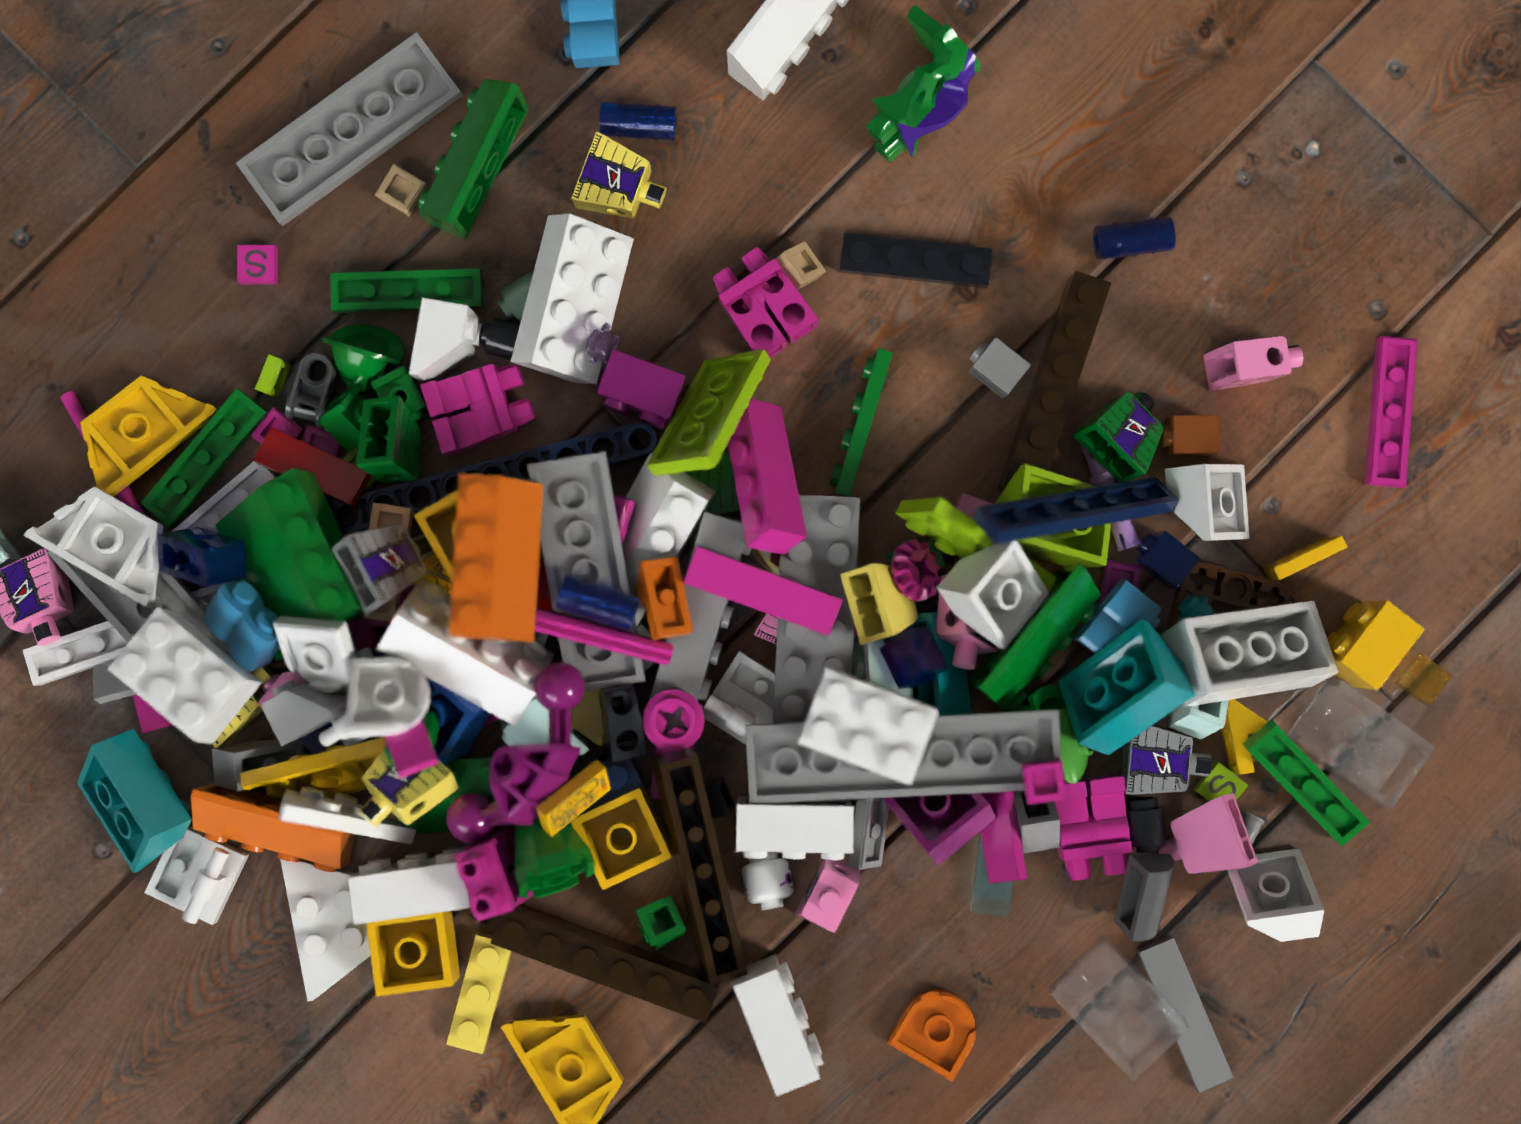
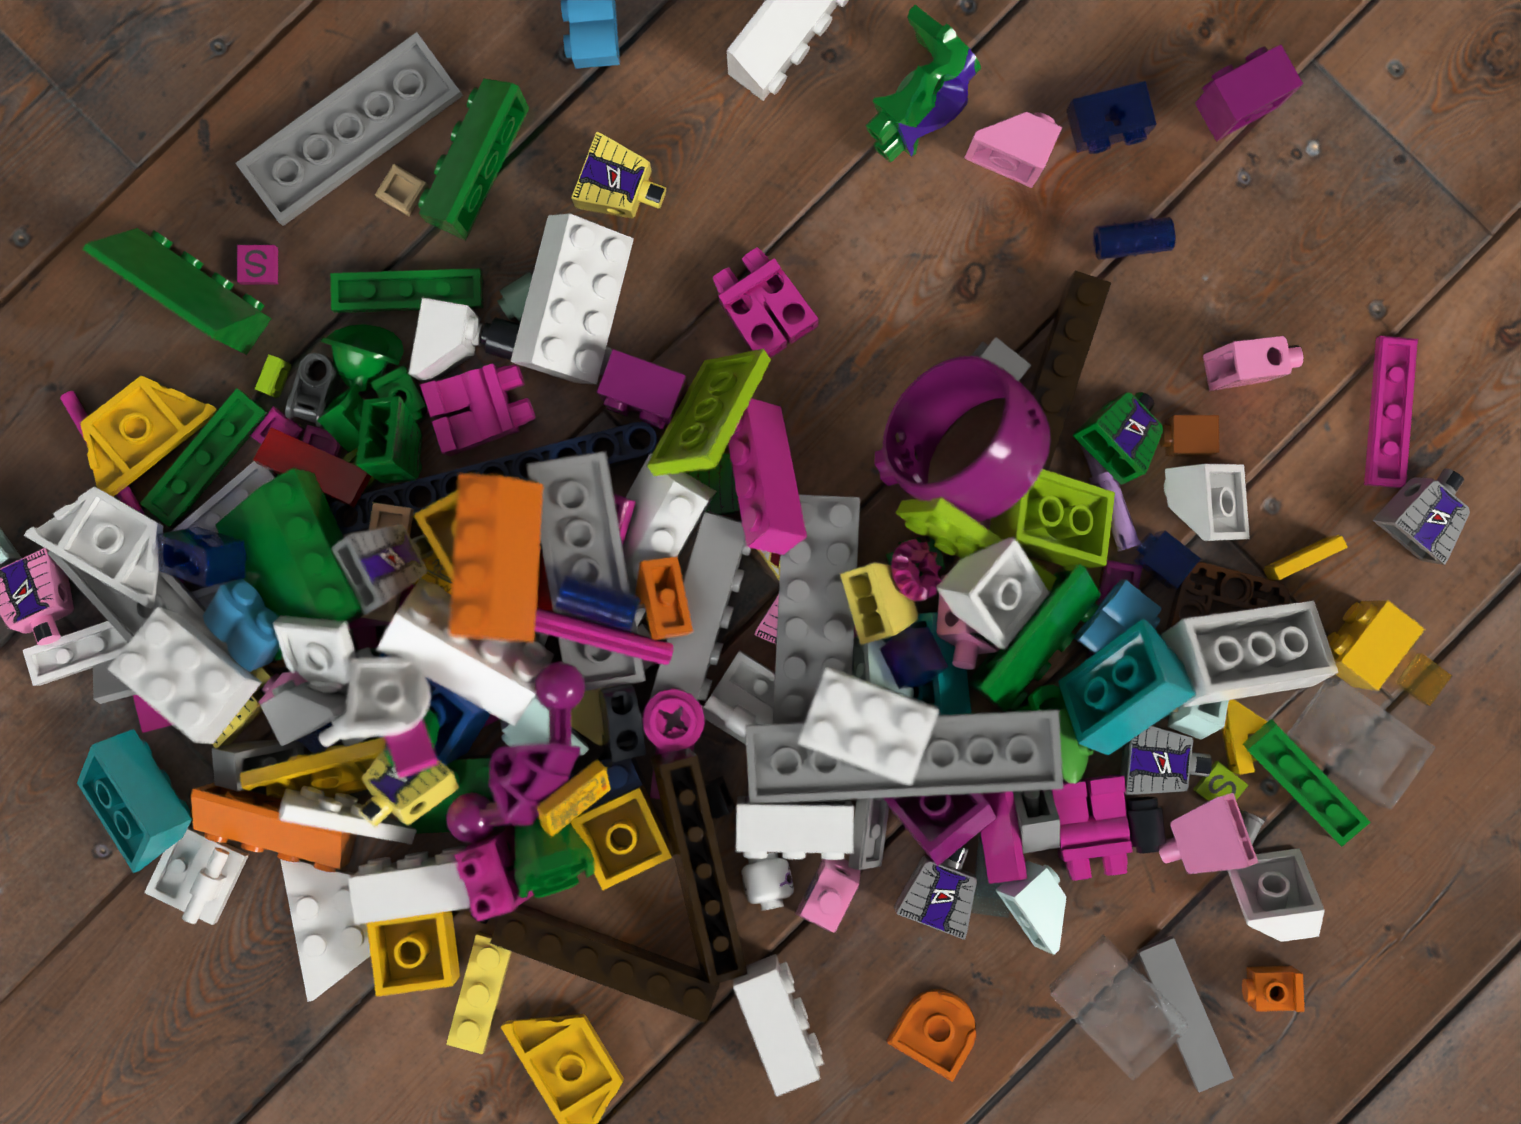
(183, 286): none -> green slope
(601, 344): clear purple plate -> none
(638, 121): clear blue axle -> none
(660, 923): green brick -> none
(762, 590): dark pink tile -> none
(800, 265): tan plate -> none
(864, 407): green plate -> none
(915, 260): black plate -> none
(933, 405): none -> magenta cylinder
(940, 895): none -> torso
(1016, 146): none -> bright pink slope
(1037, 905): none -> light aqua slope
(1044, 781): dark pink tile -> none
(1074, 510): dark blue plate -> none
(1126, 104): none -> clear blue brick
(1144, 895): dark grey brick -> none
(1194, 607): teal plate -> none
(1248, 91): none -> magenta brick
(1261, 980): none -> orange brick
(1426, 516): none -> light grey torso

